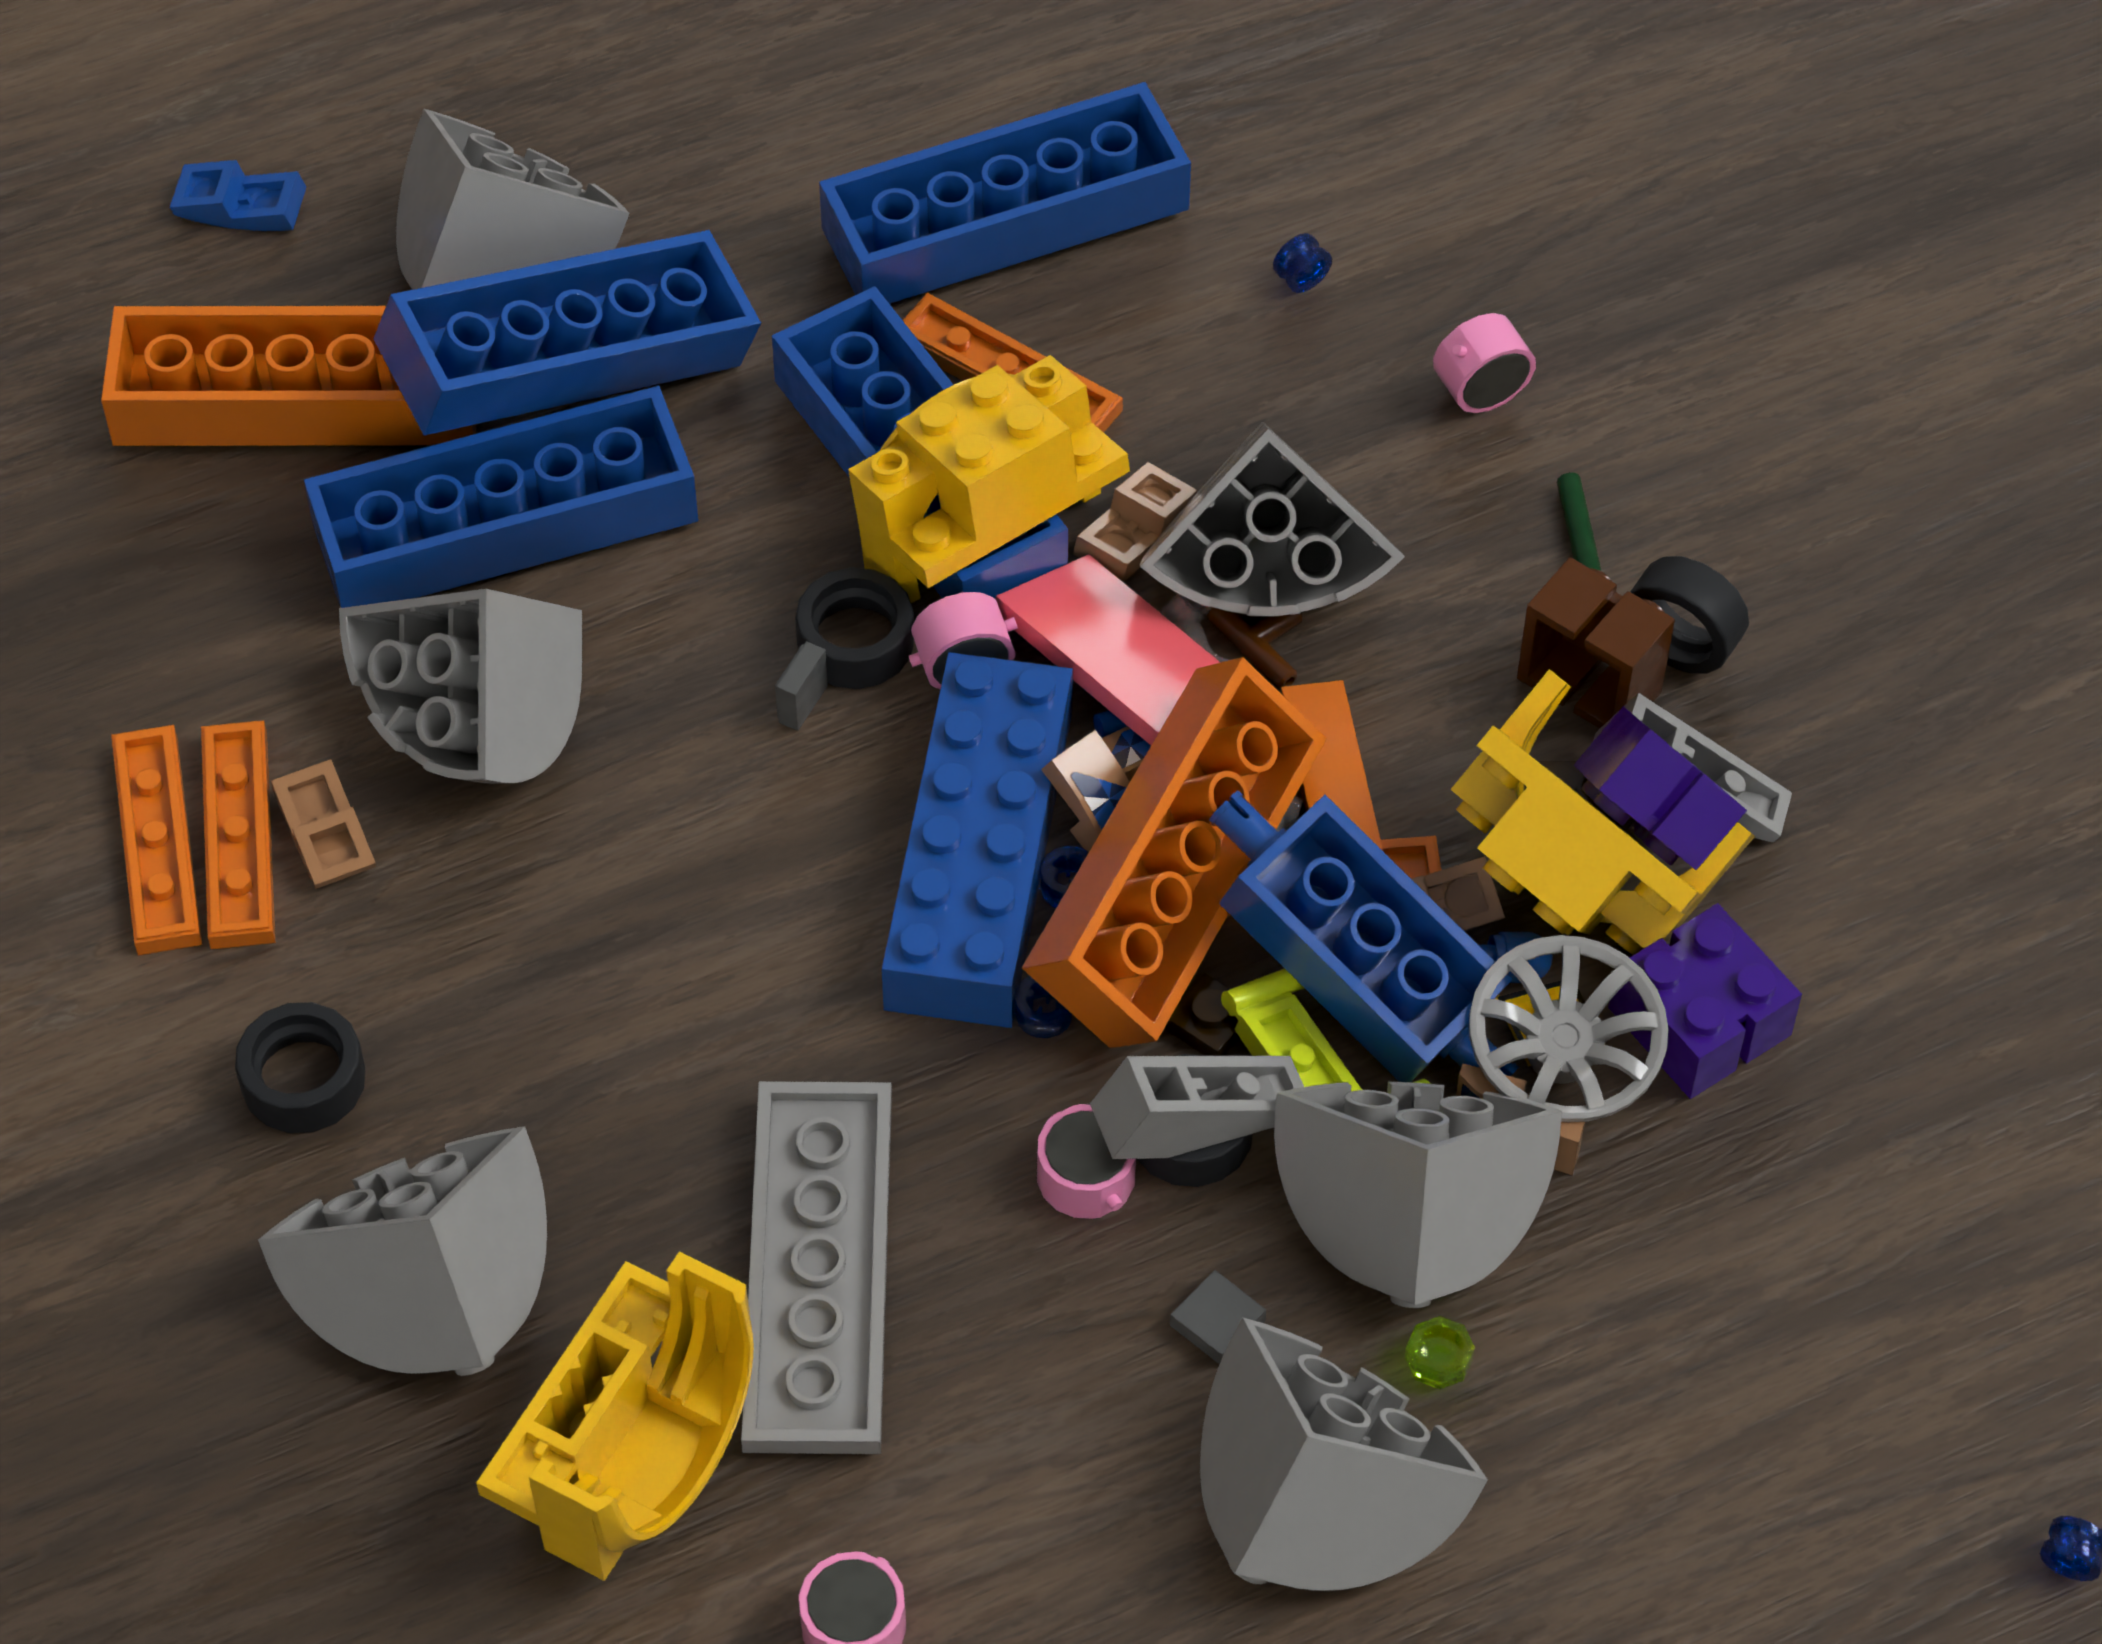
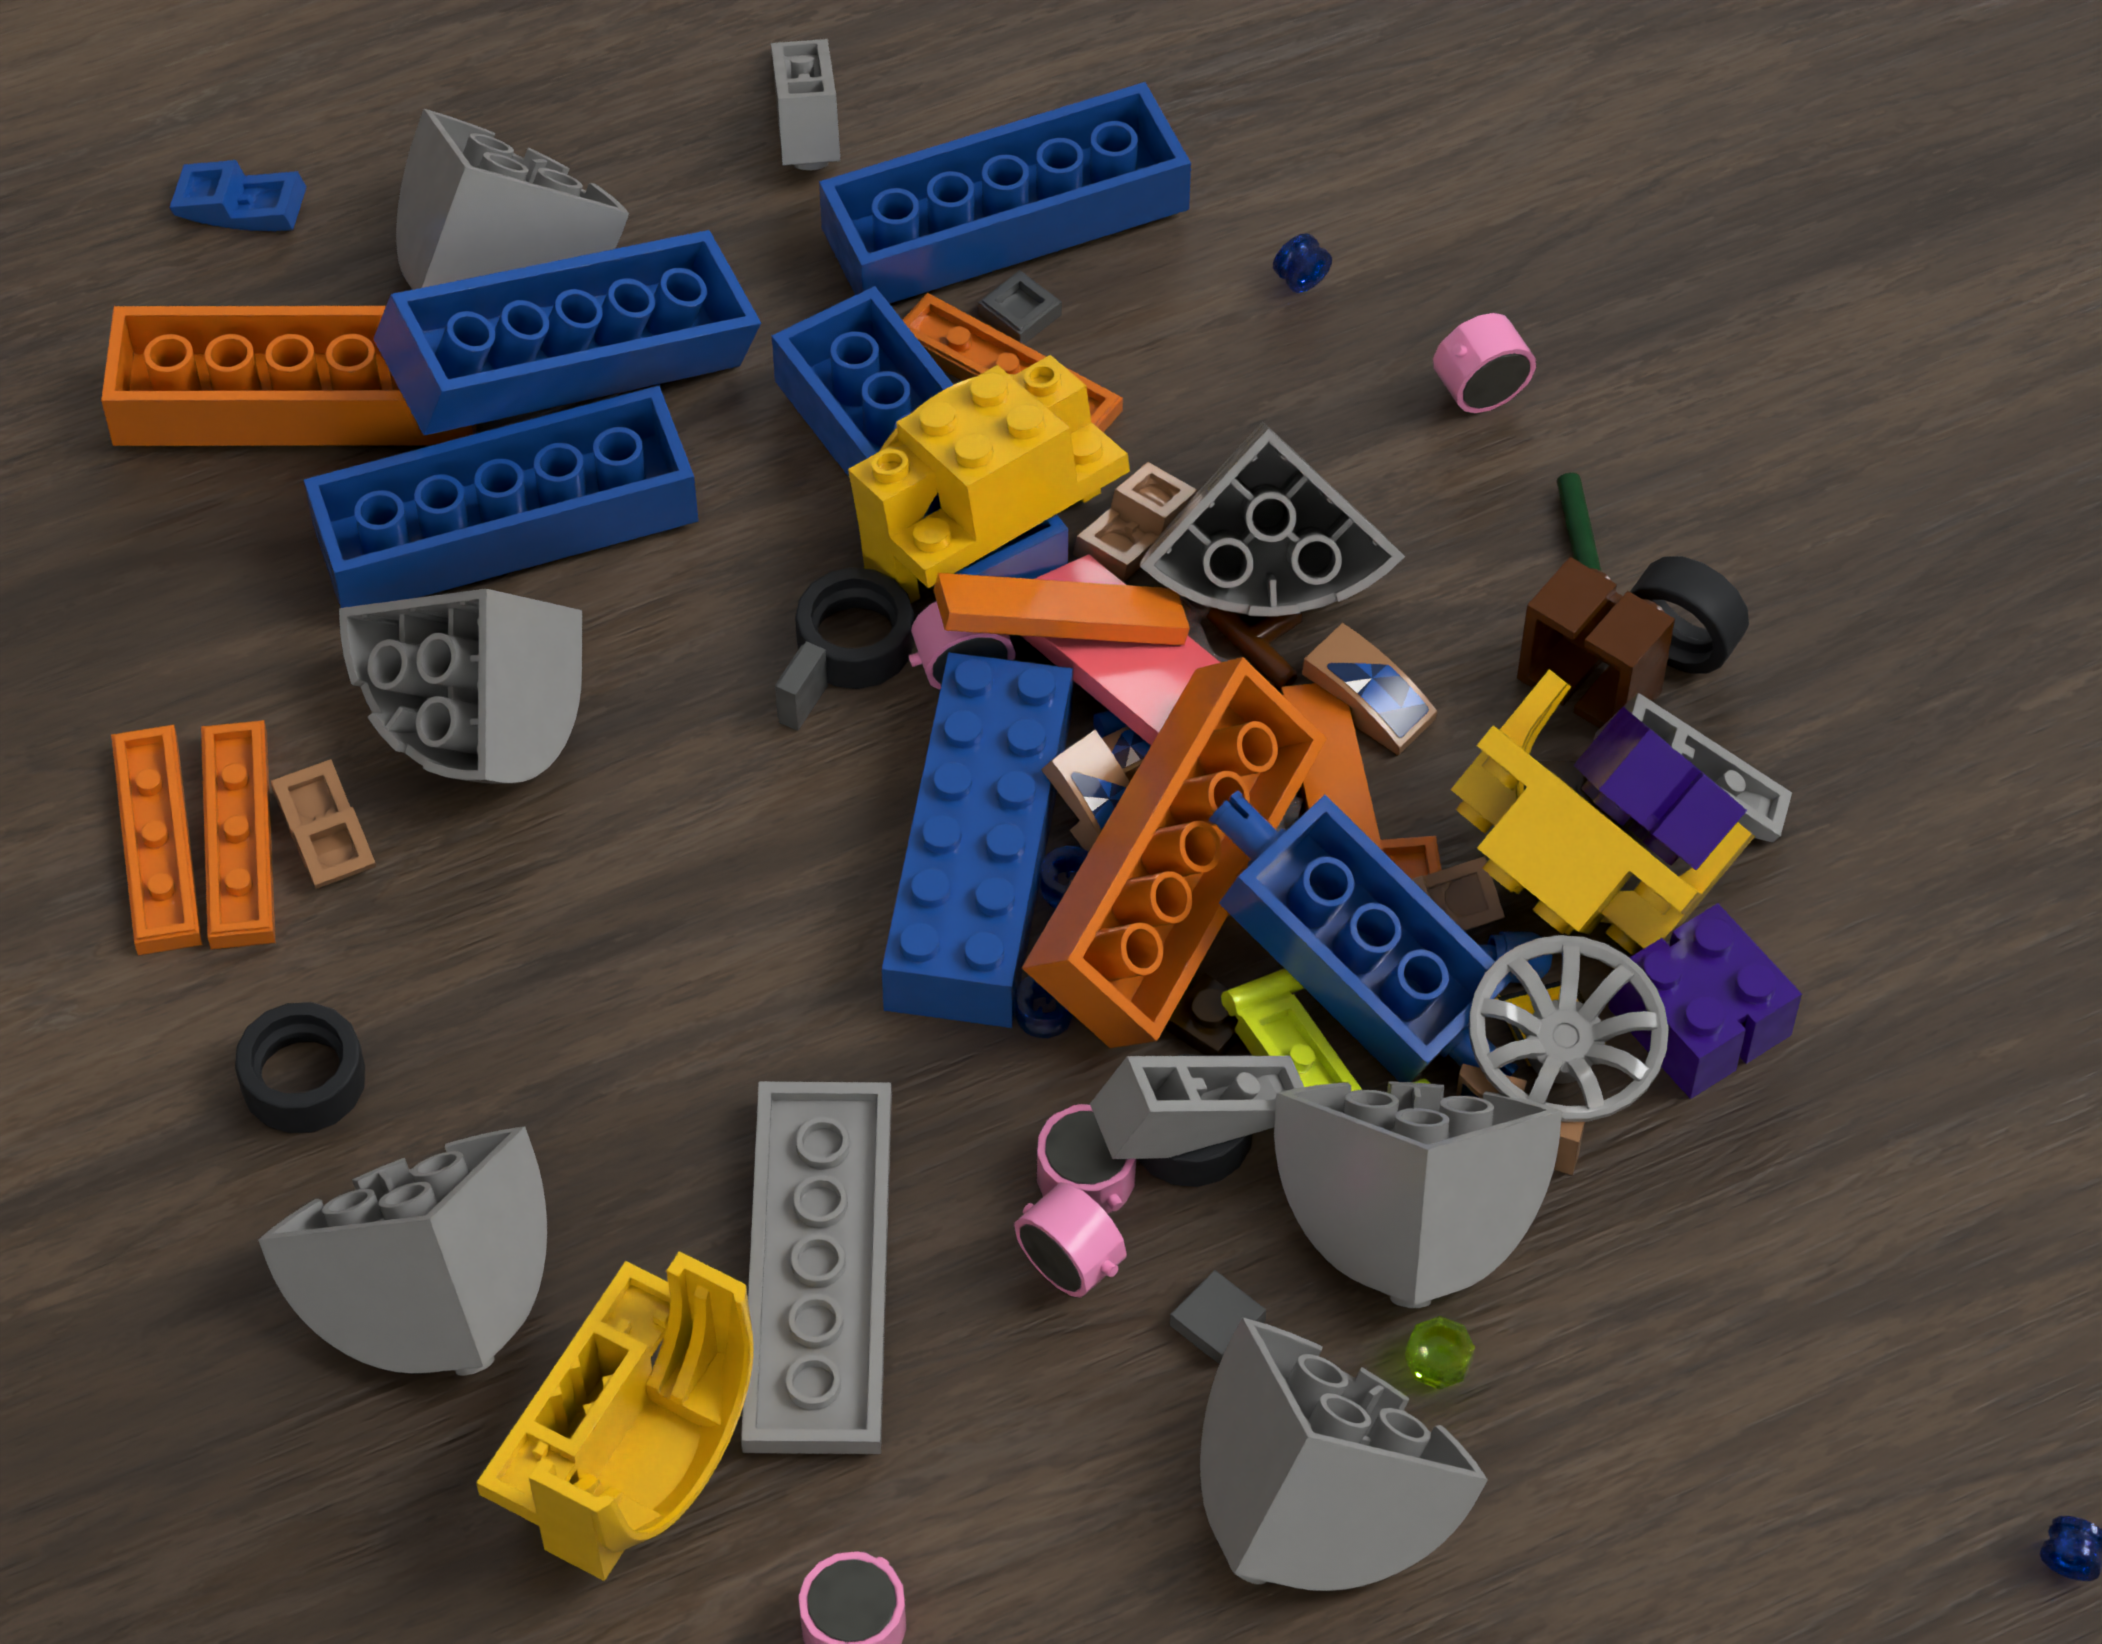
(806, 103): none -> light grey slope
(1020, 308): none -> dark grey tile
(1060, 609): none -> orange tile
(1070, 1239): none -> bright pink piece
(1380, 694): none -> slope

